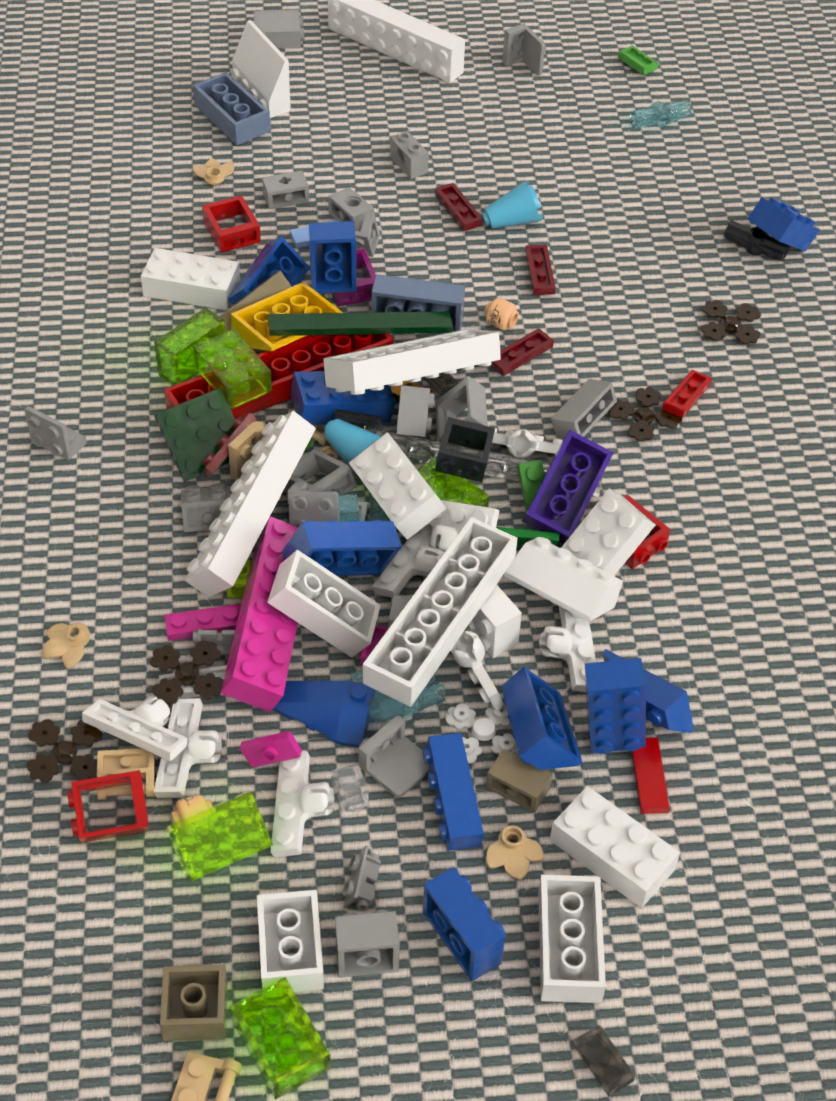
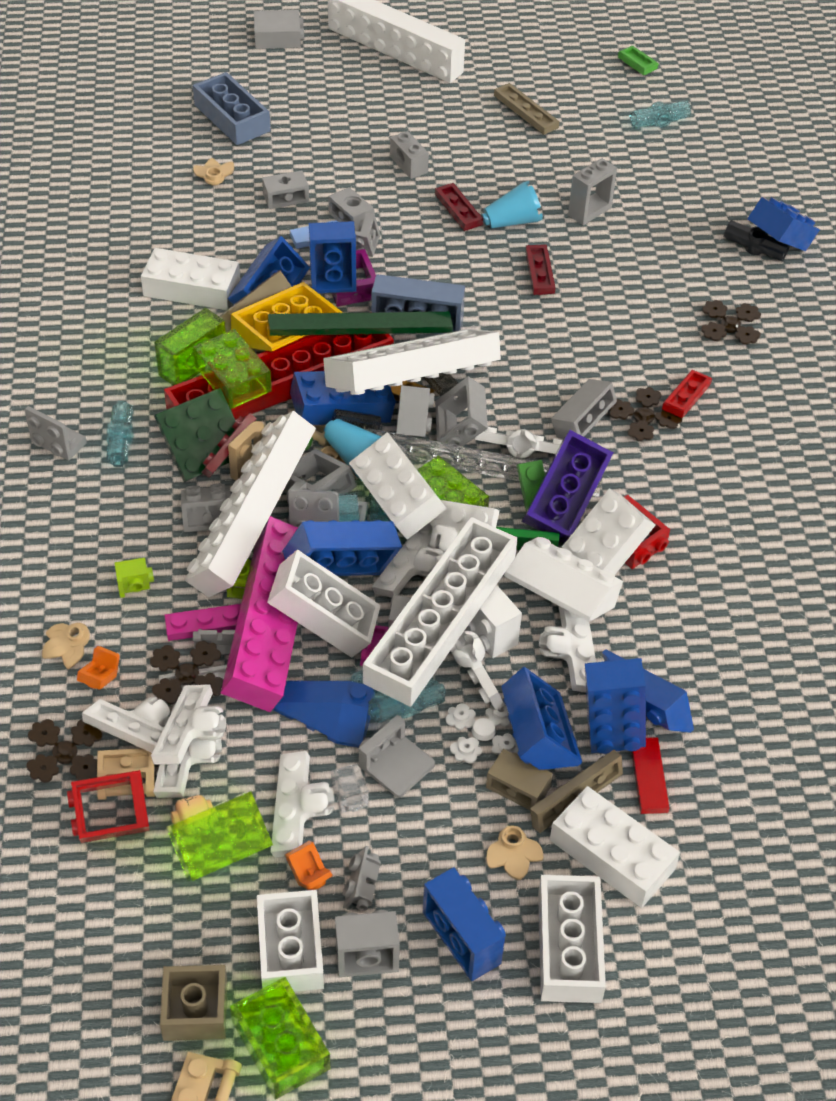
(101, 669): none -> orange bracket
(120, 434): none -> clear light blue piece
(133, 576): none -> lime brick
(189, 720): none -> white plate
(227, 238): red window -> none
(262, 70): white slope -> none
(270, 749): dark pink plate -> none
(308, 866): none -> orange bracket
(453, 791): blue brick -> none
(466, 435): black window -> none
(501, 314): light nougat head -> none
(522, 351): dark red plate -> none
(524, 46): light grey bracket -> none
(526, 108): none -> dark tan plate
(585, 207): none -> light grey window
(596, 777): none -> dark tan plate
(604, 1060): clear smoke plate -> none

